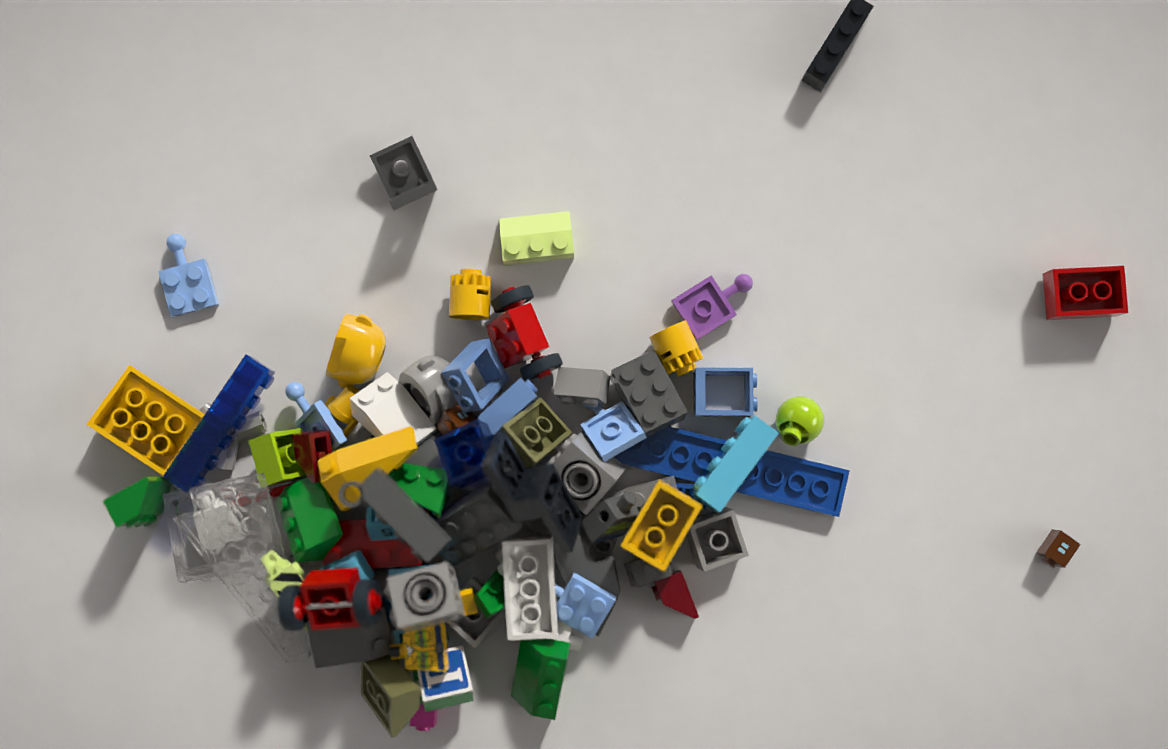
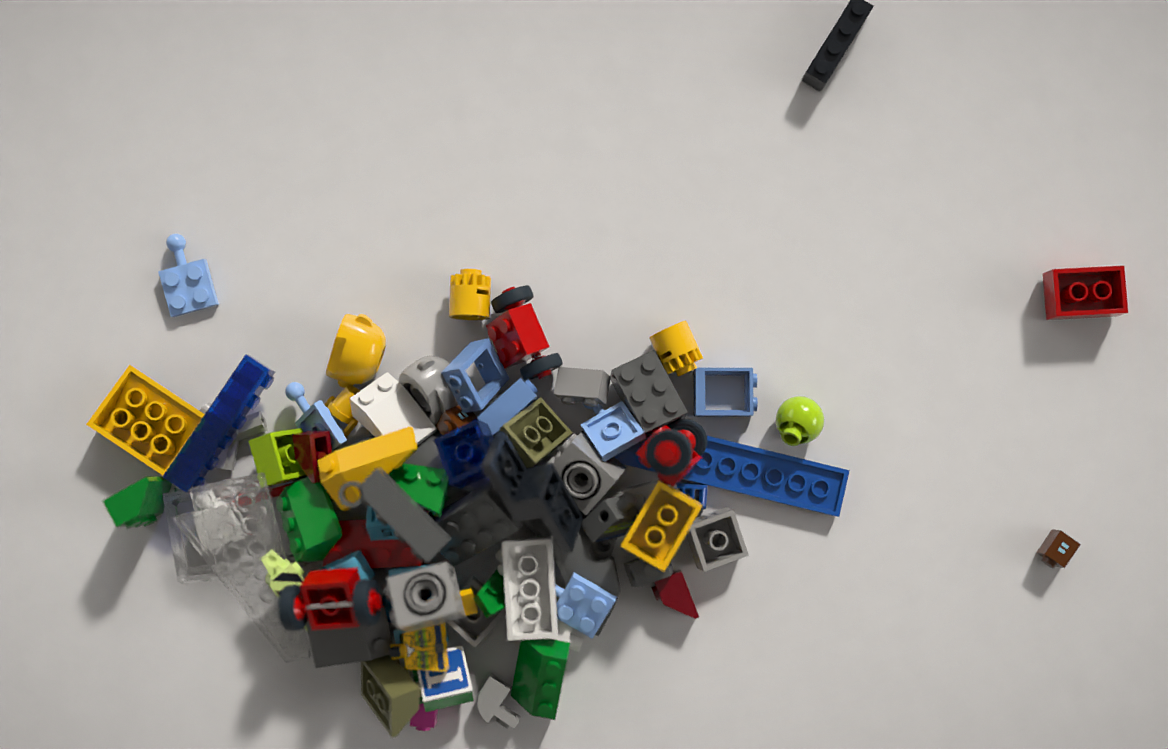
(408, 186): dark grey bracket -> none
(491, 700): none -> light grey brick
(536, 238): yellowish green slope -> none
(674, 450): none -> brick
(707, 306): medium lavender plate -> none
(735, 463): medium azure brick -> none

